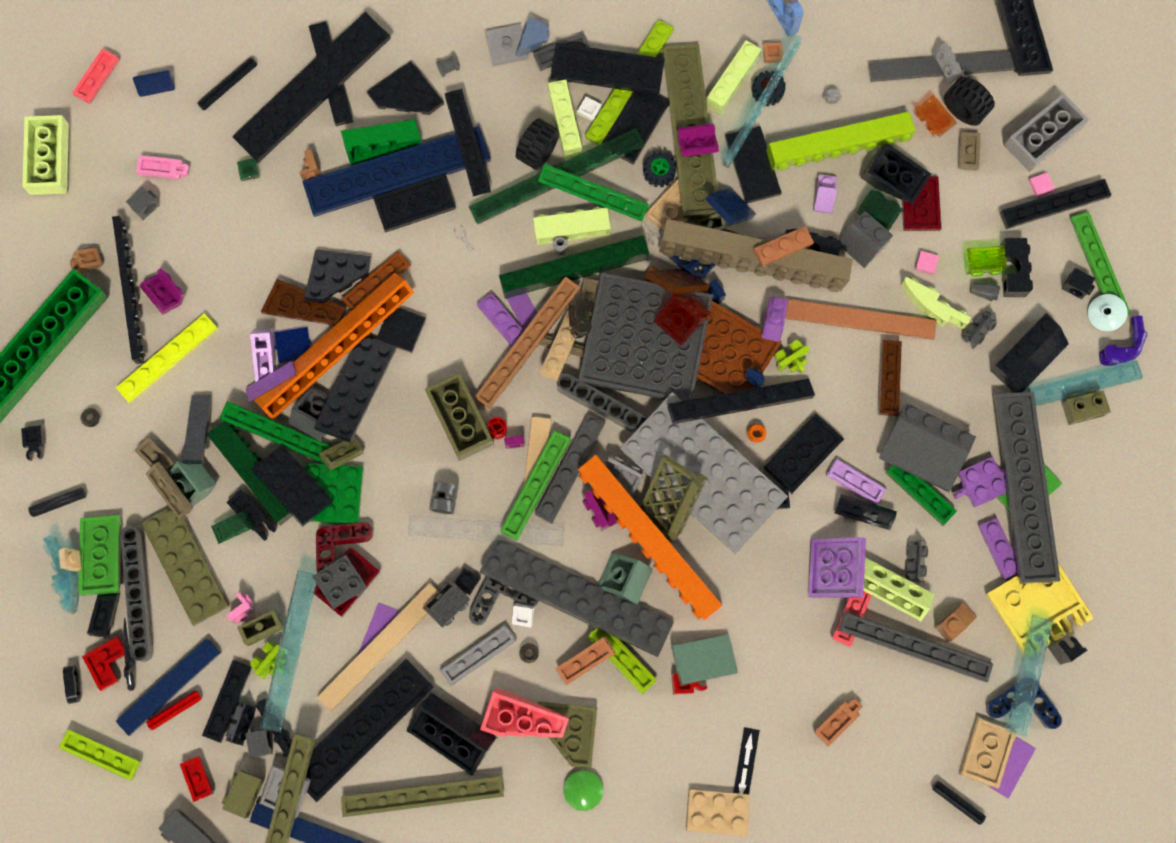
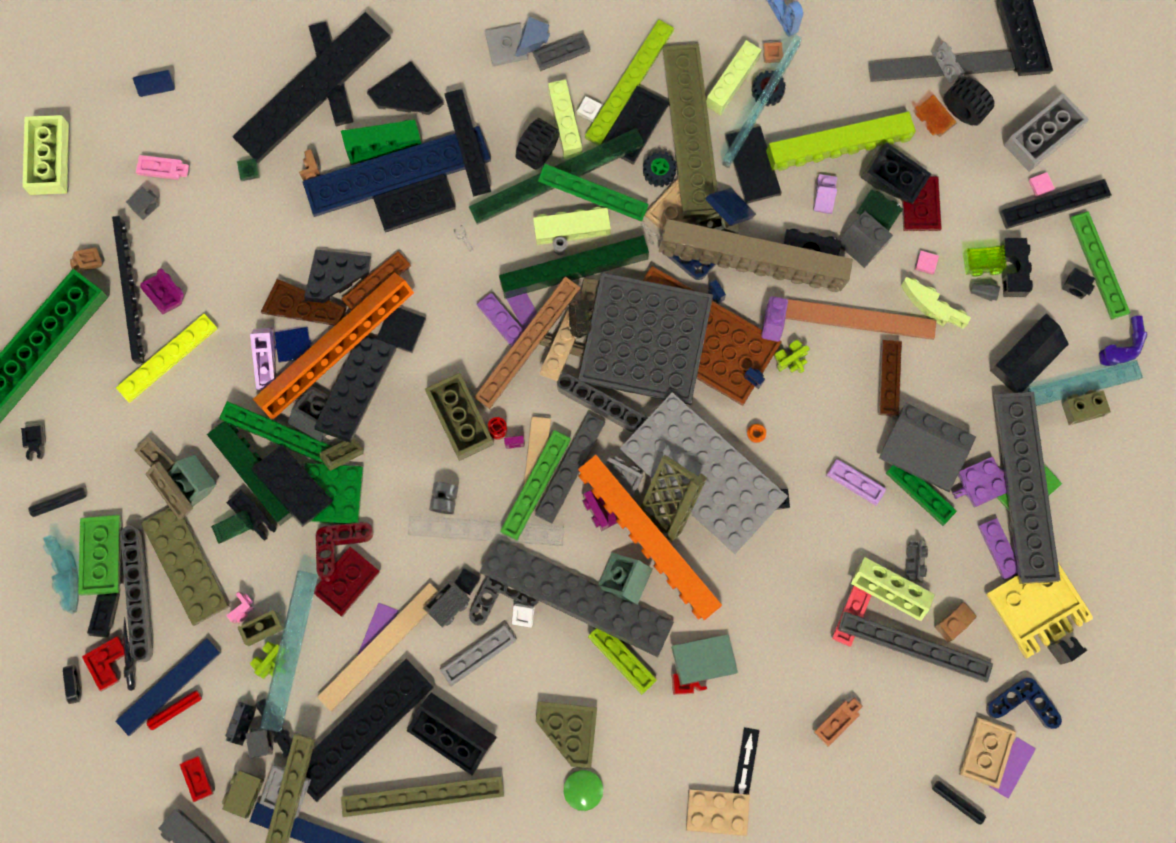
(70, 559): tan plate -> none
(94, 421): clear smoke plate -> none
(95, 76): coral plate -> none
(99, 754): lime plate -> none
(197, 429): black tile -> none
(226, 701): black tile -> none
(227, 83): black axle -> none
(270, 381): medium lavender sticker -> none
(339, 582): dark grey hinge -> none
(447, 66): dark grey bush -> none
(517, 716): coral wedge -> none
(533, 648): clear smoke plate -> none
(585, 660): nougat plate -> none
(607, 68): black plate -> none
(677, 281): reddish brown tile -> none
(681, 317): clear red slope -> none
(697, 140): magenta bracket -> none
(740, 401): black plate -> none
(783, 246): nougat plate -> none
(803, 453): black tile -> none
(832, 96): light grey plate -> none
(837, 568): medium lavender plate -> none
(865, 512): black plate -> none
(969, 151): dark tan plate -> none
(985, 322): dark grey hinge -> none
(1029, 676): clear light blue tile -> none
(1114, 319): light aqua dish -> none

